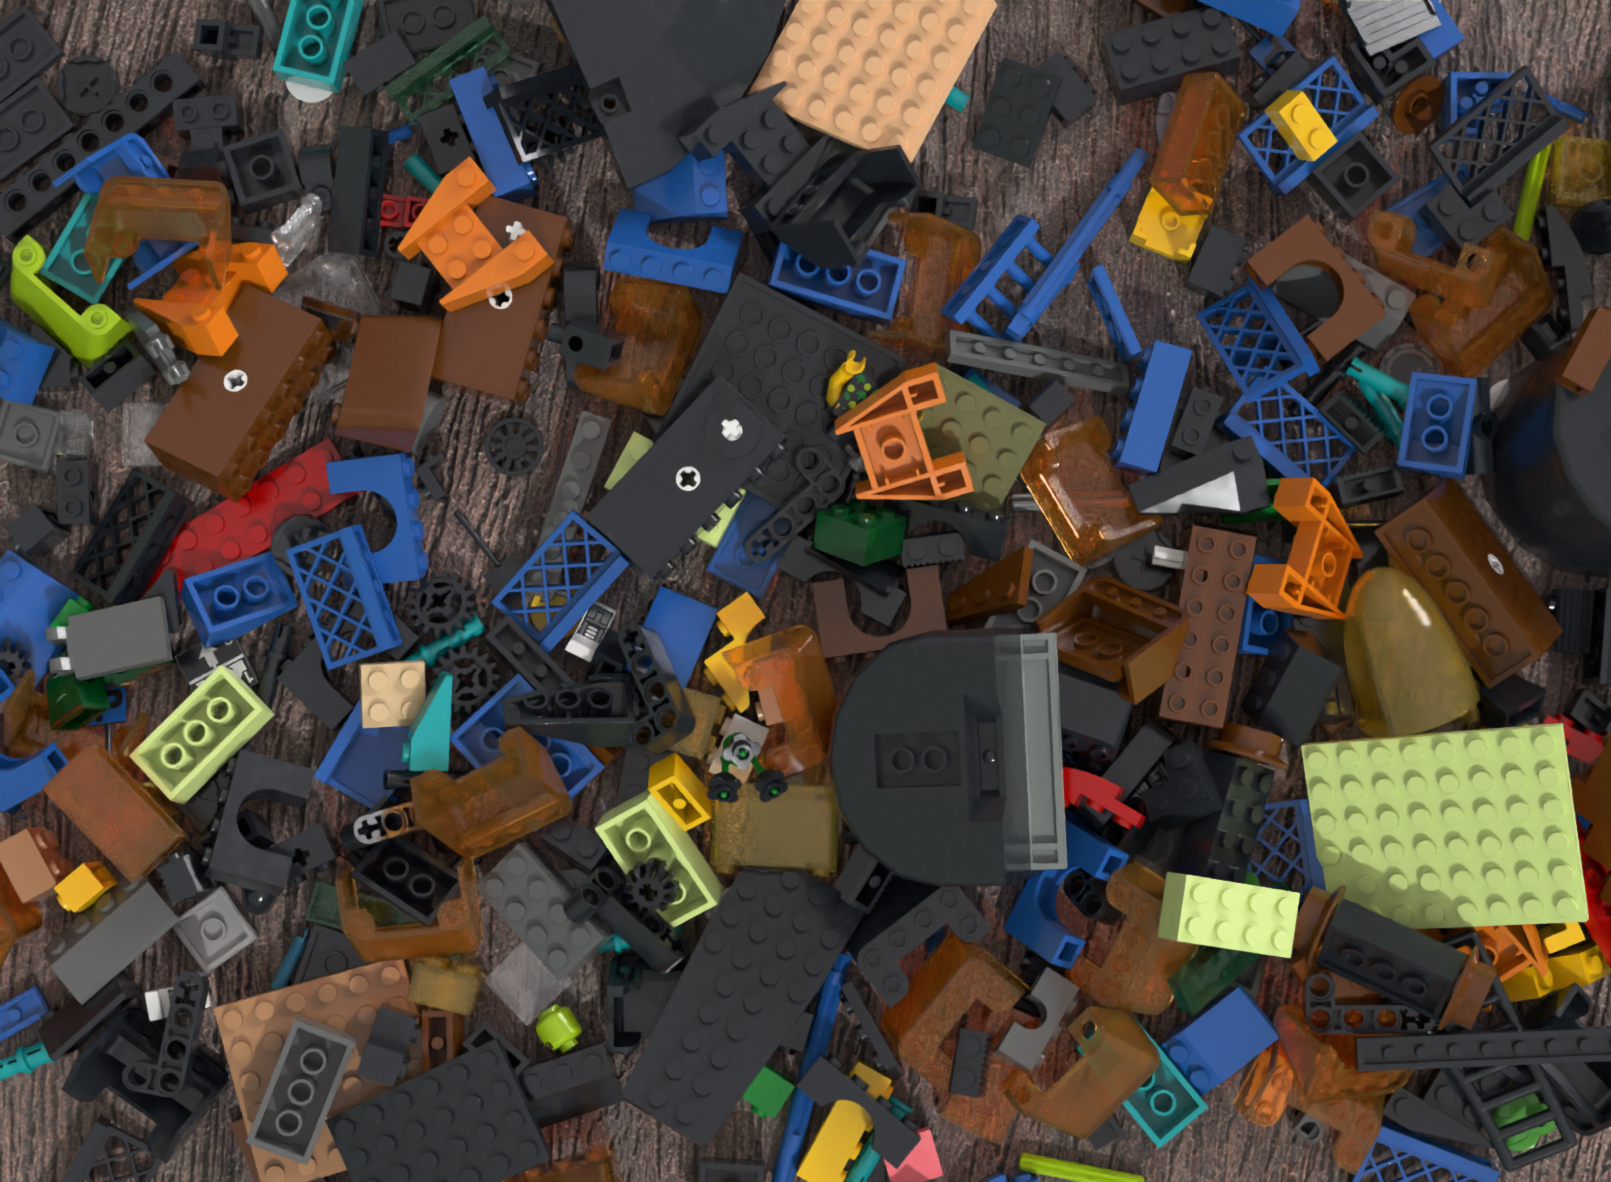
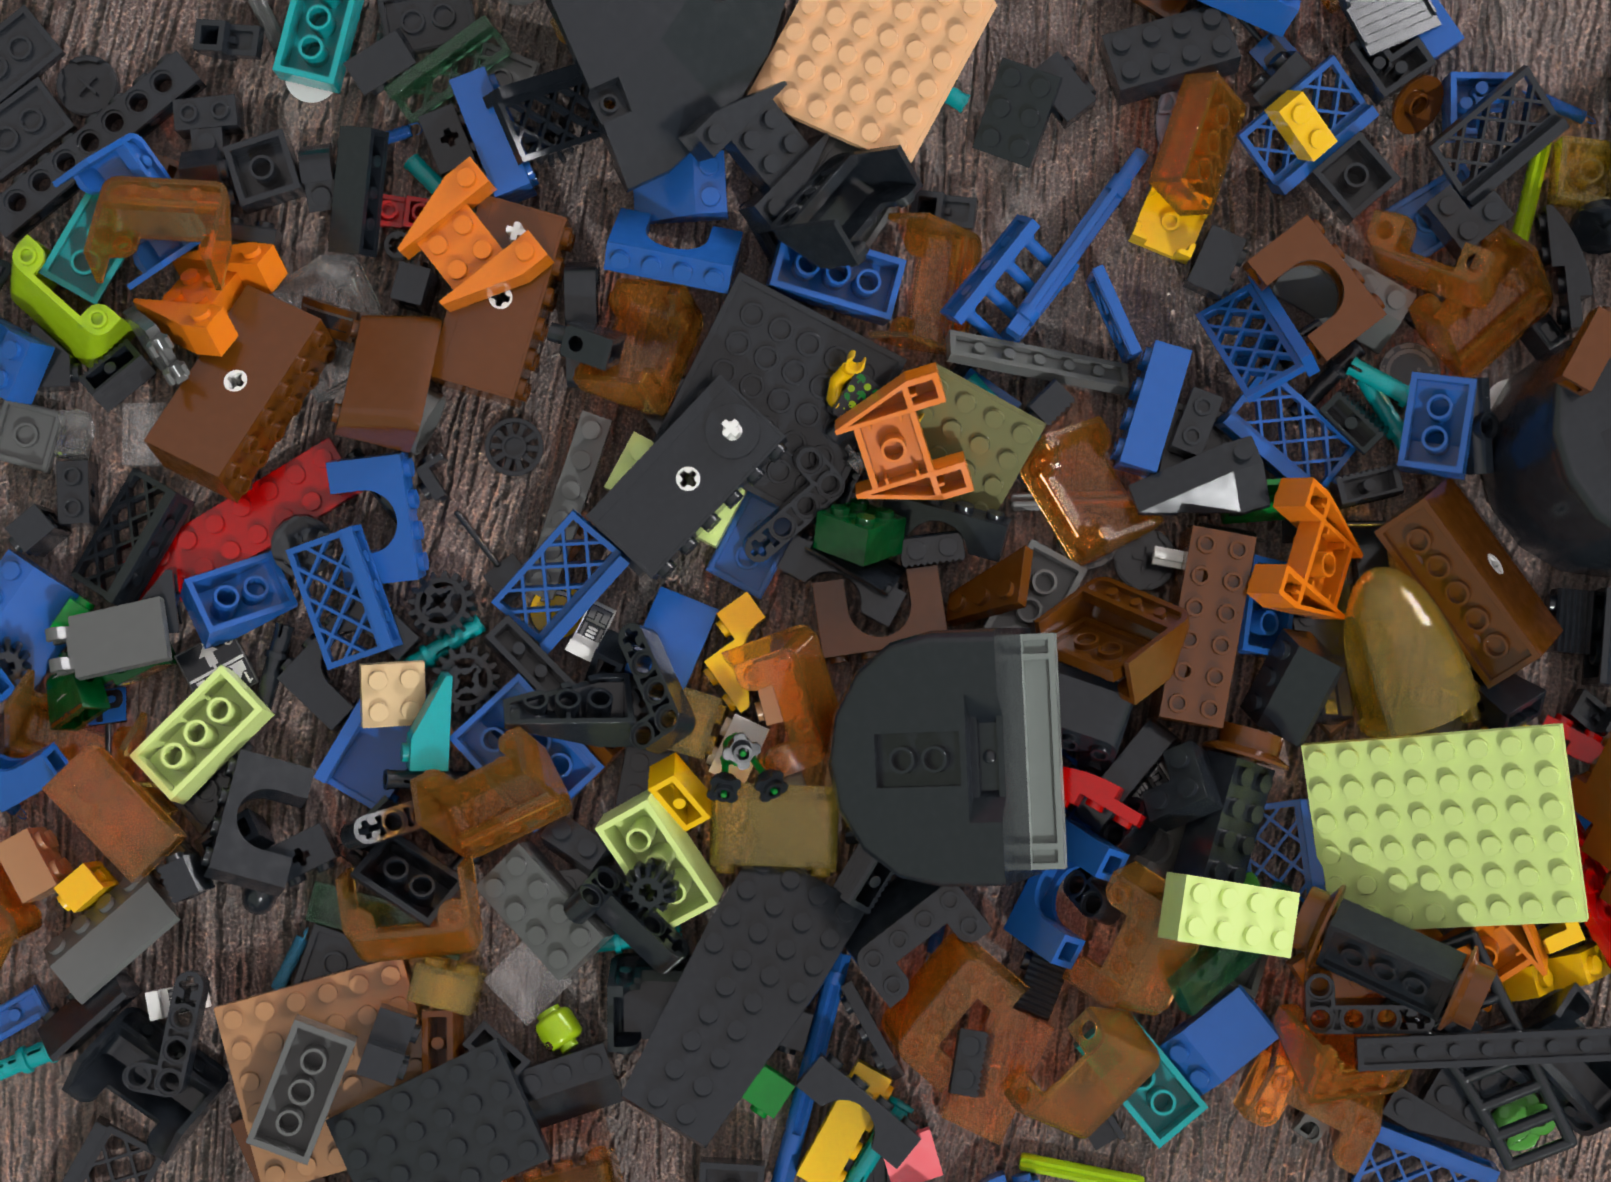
(214, 930): light grey tile -> none
(298, 229): clear plate -> none
(1053, 998): dark grey arch -> none

